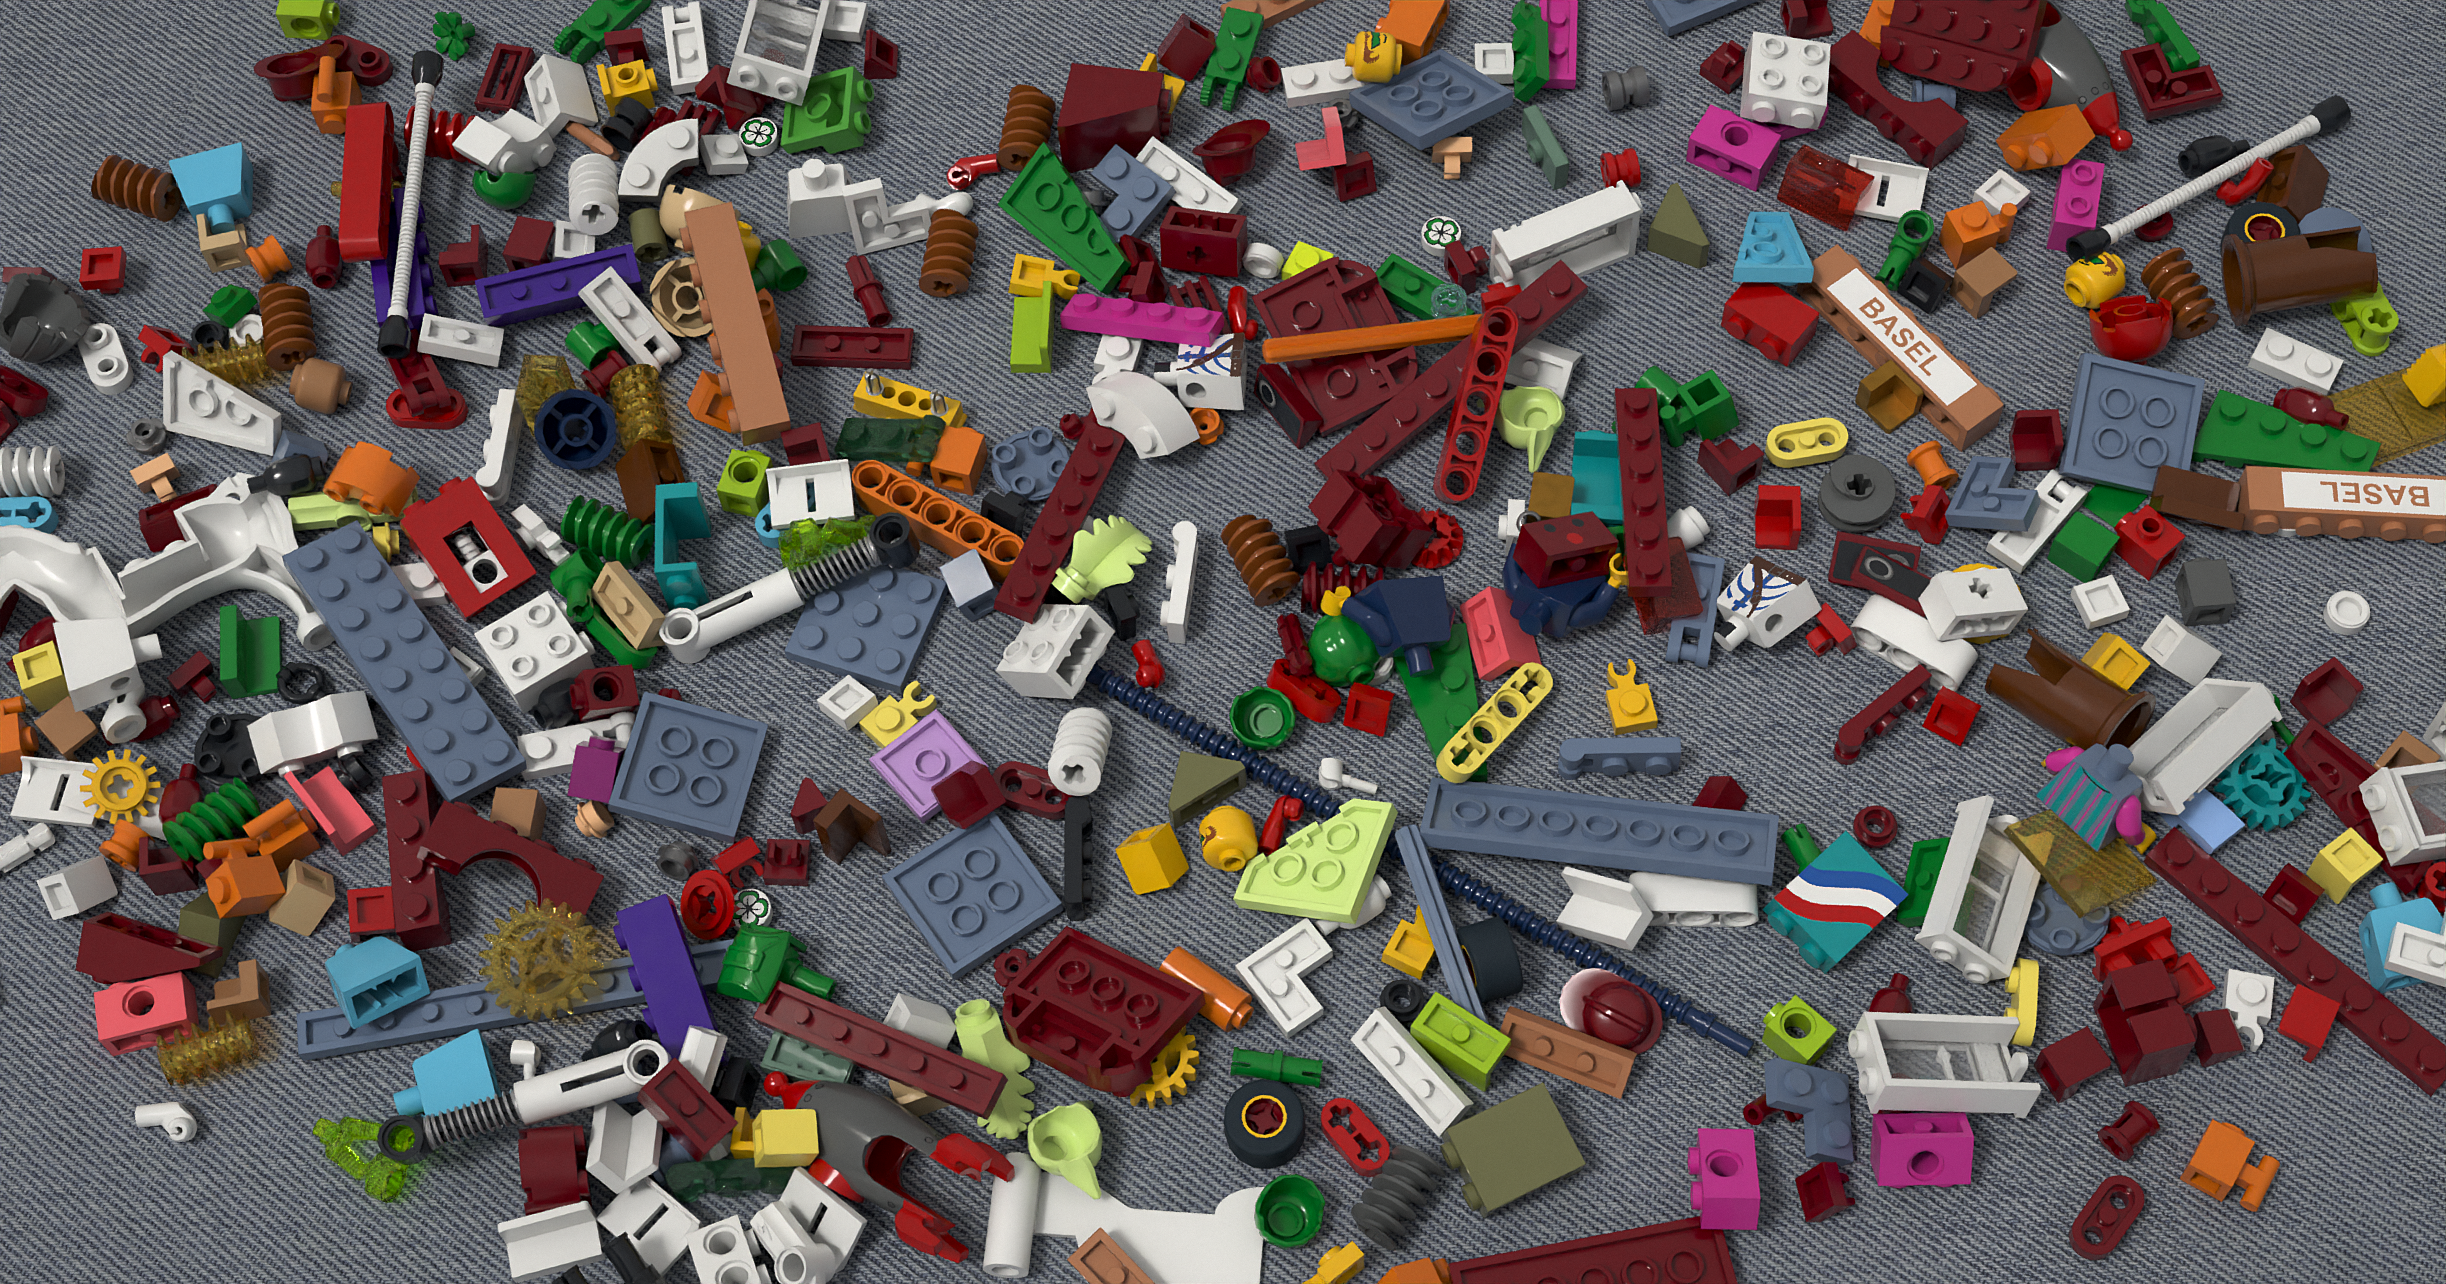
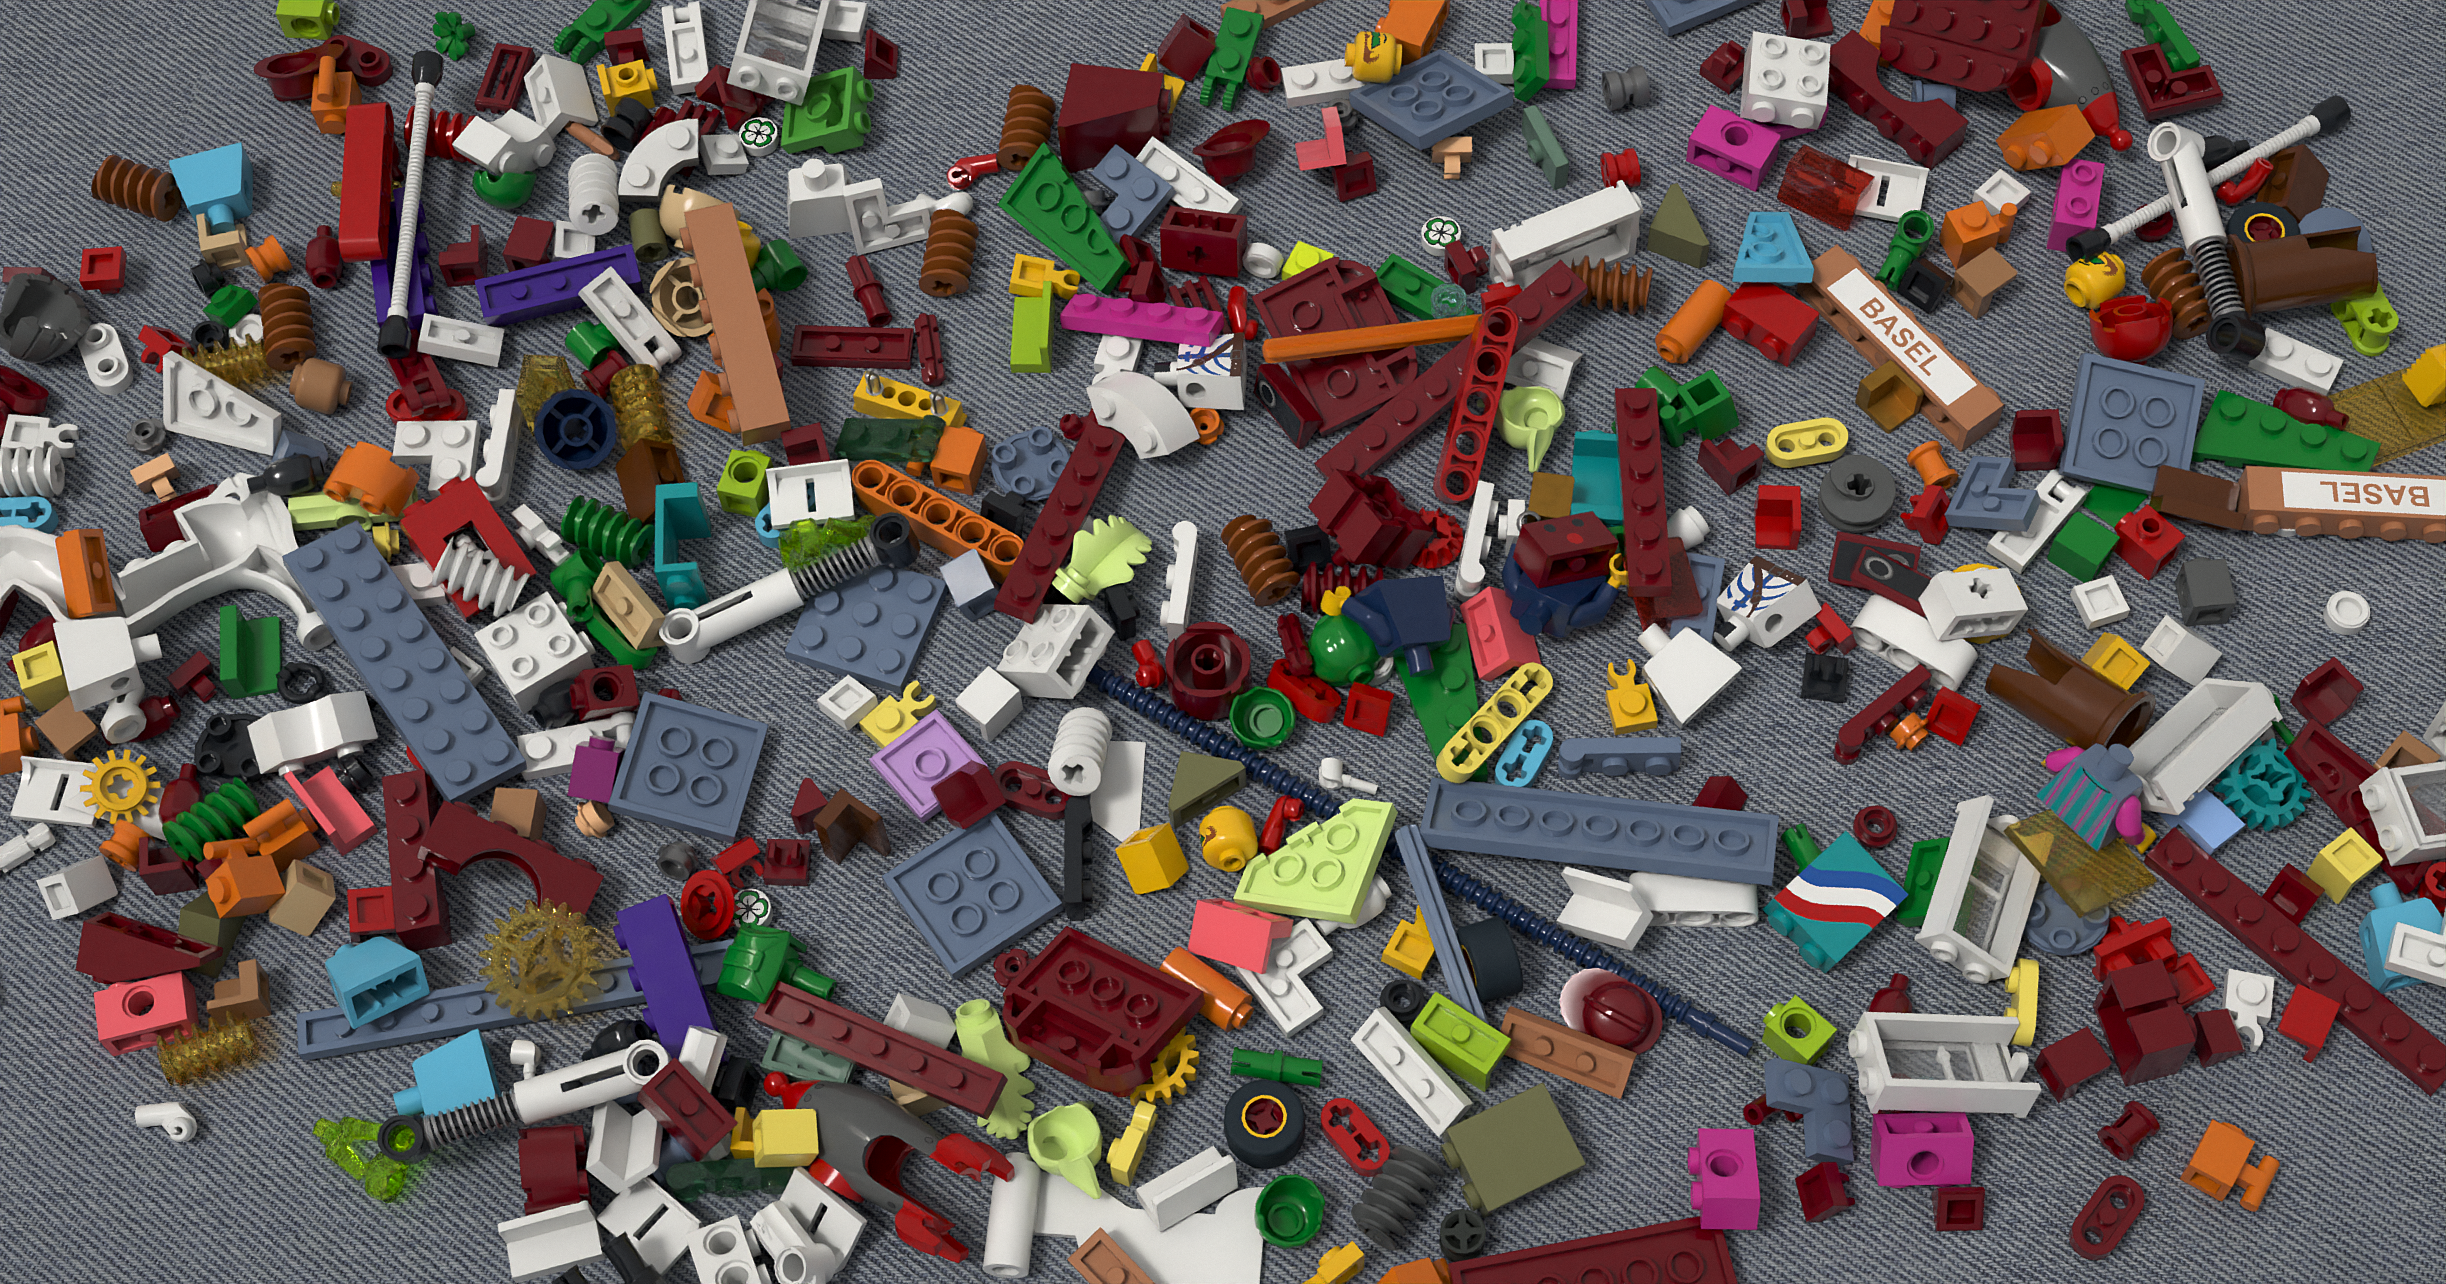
(38, 431): none -> white plate
(85, 573): none -> orange panel
(207, 277): none -> black plate
(446, 445): none -> white plate
(478, 578): none -> white piece
(930, 349): none -> dark red axle
(990, 702): none -> white panel
(1119, 793): none -> white sticker
(1127, 1152): none -> light yellow plate
(1188, 1187): none -> white panel
(1207, 670): none -> dark red brick
(1236, 933): none -> coral panel
(1463, 1226): none -> pearl dark grey wheel
(1475, 544): none -> white plate
(1515, 753): none -> medium azure beam
(1614, 285): none -> dark orange piece
(1685, 671): none -> white torso
(1692, 322): none -> orange brick
(1824, 678): none -> black tile
(1910, 732): none -> orange plate
(1958, 1208): none -> dark red slope
(2204, 237): none -> piece

